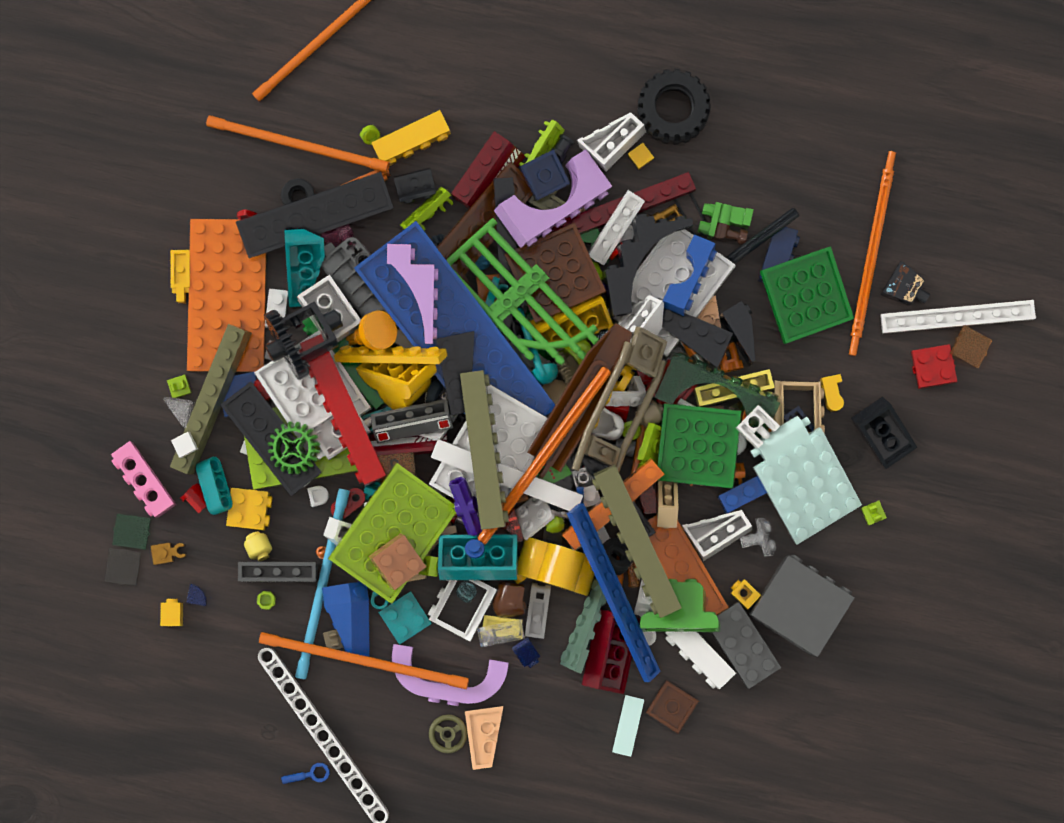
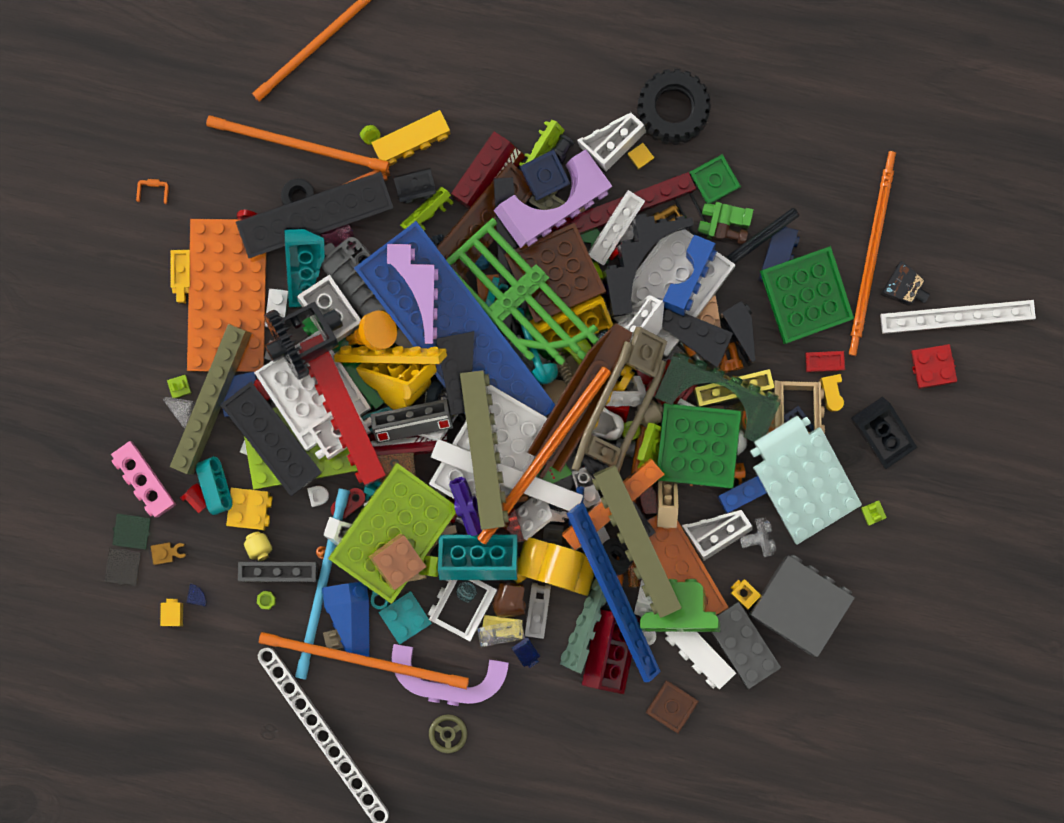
(152, 183): none -> orange piece
(184, 444): white tile -> none
(282, 435): bright green gear -> none
(302, 776): blue piece -> none
(474, 548): blue plate -> none
(483, 734): light nougat wing -> none
(555, 525): lime tile -> none
(628, 725): light aqua tile -> none
(715, 179): none -> green tile
(748, 432): white brick -> none
(825, 361): none -> red plate
(971, 346): clear orange piece -> none

